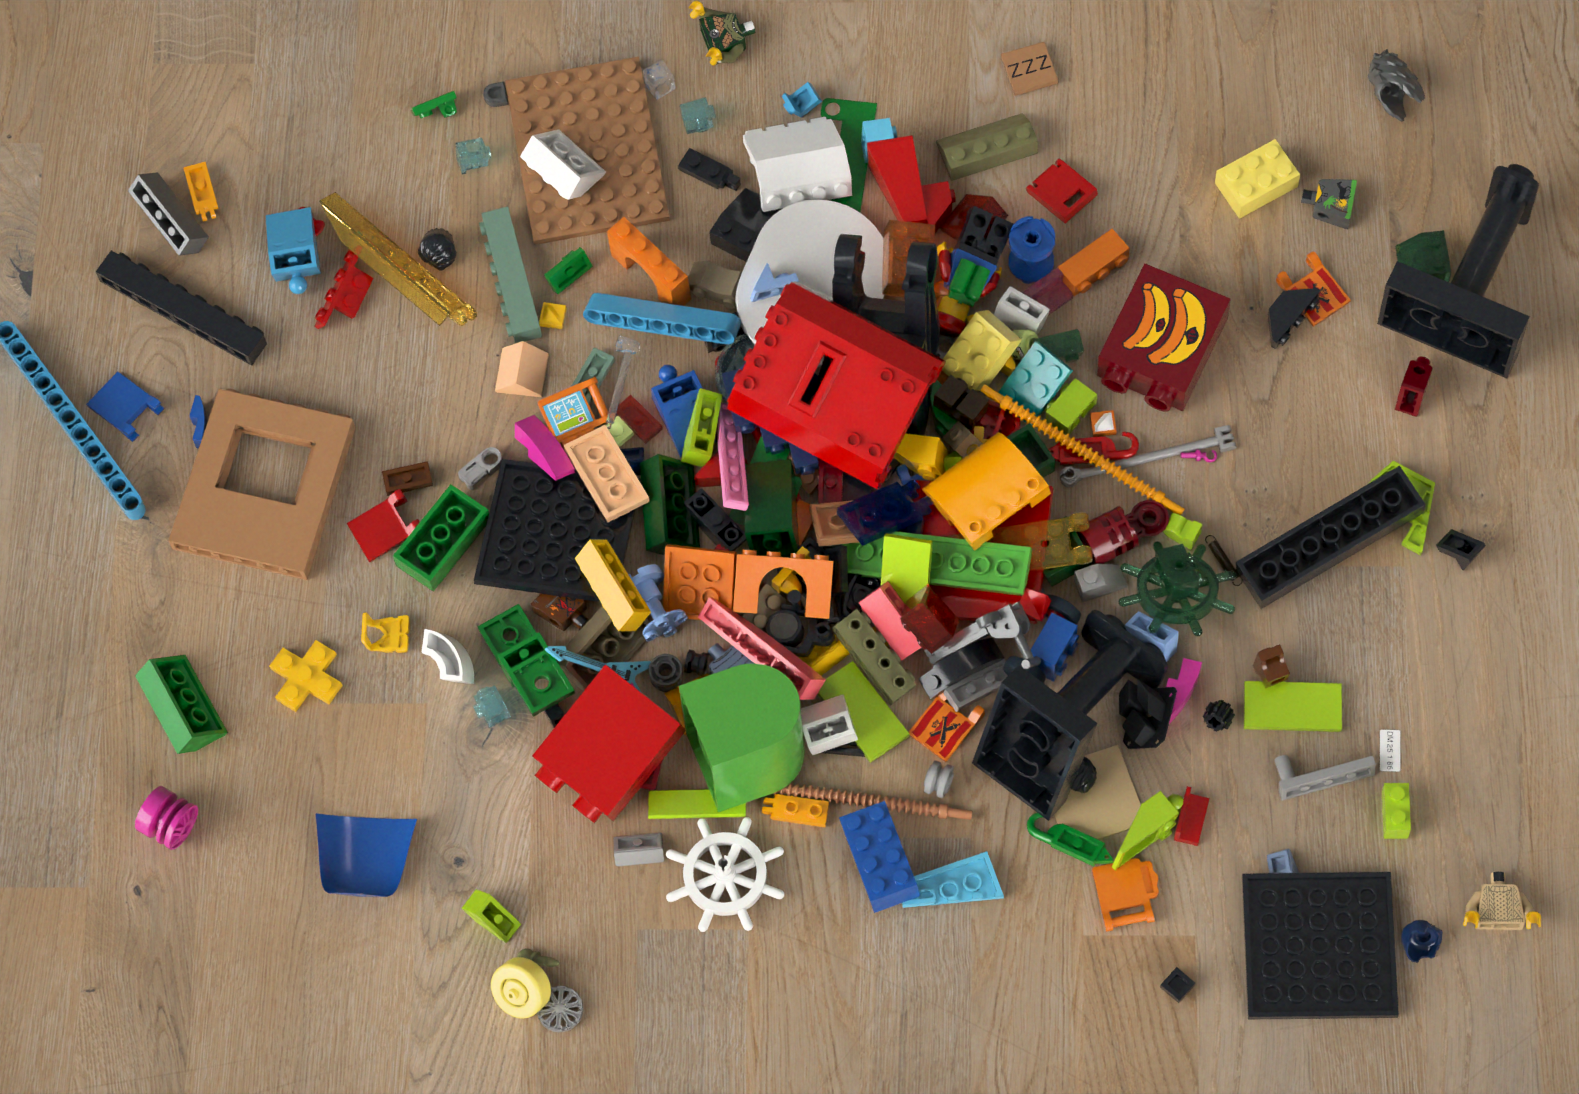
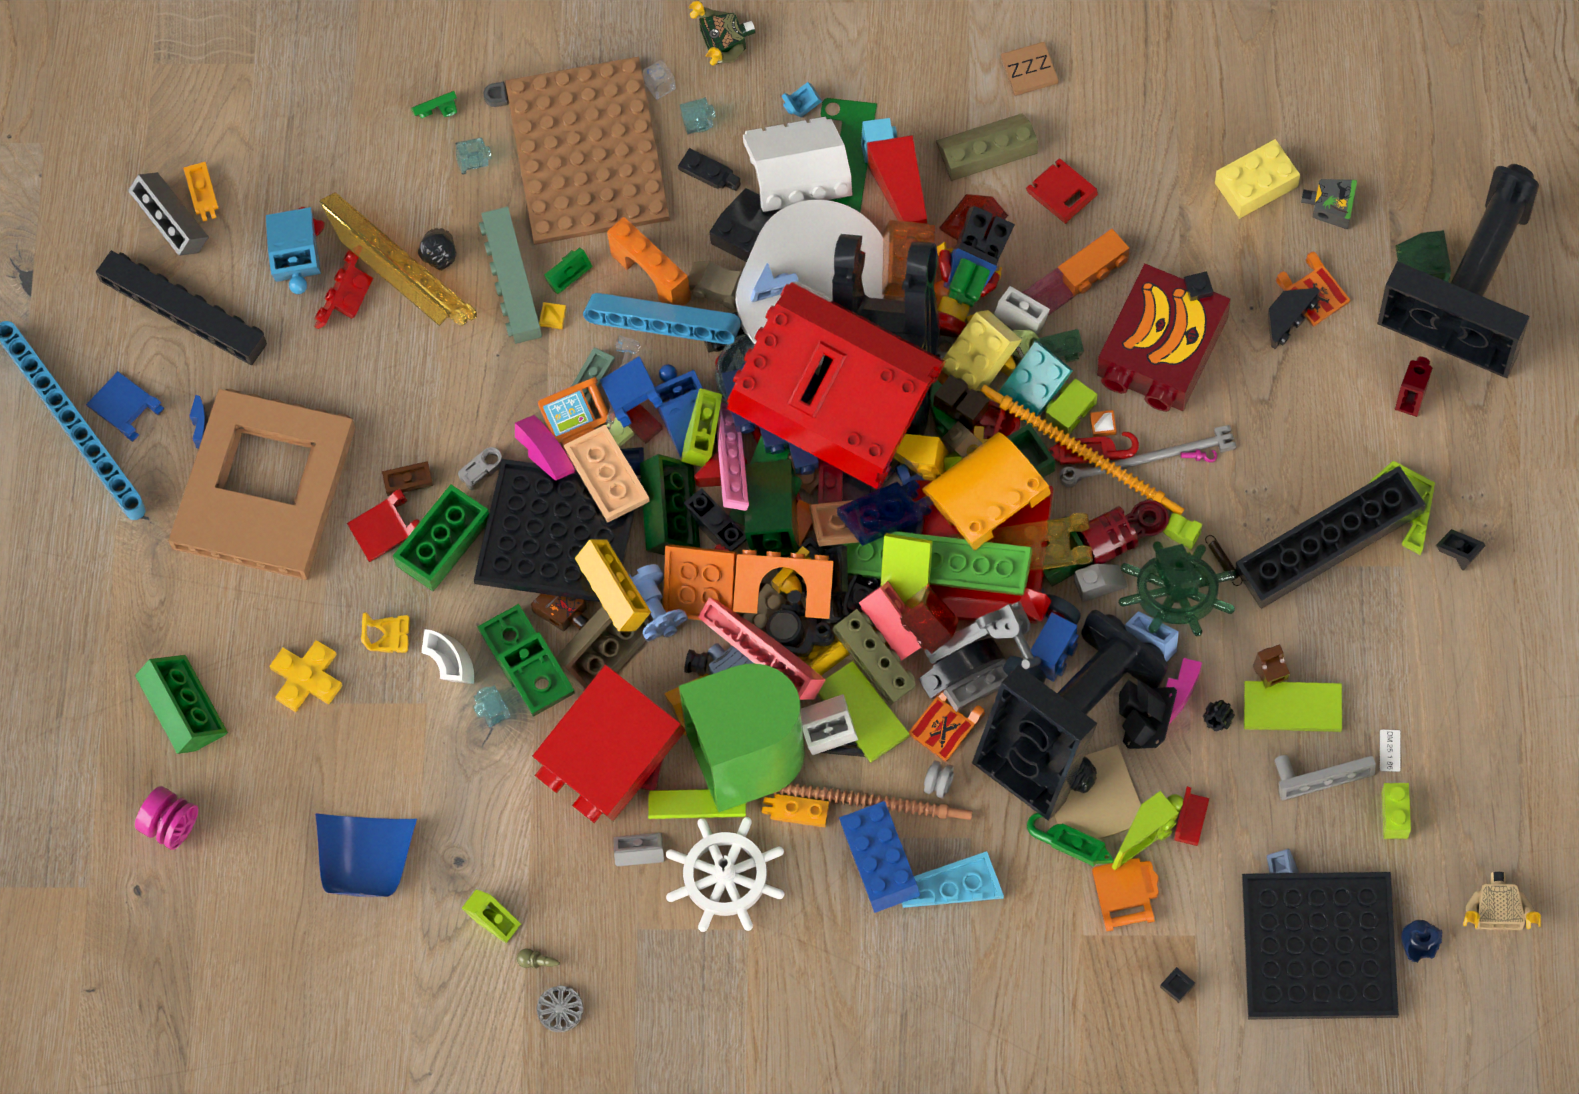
(520, 987): light yellow wheel -> none
(522, 370): light nougat slope -> none
(554, 714): black piece -> none
(562, 163): white slope -> none
(626, 670): medium azure piece -> none
(629, 388): none -> blue flag
(663, 662): dark grey wheel -> none
(938, 202): red slope -> none
(1031, 249): blue piece -> none
(1198, 286): none -> black plate
(1392, 82): dark grey head -> none

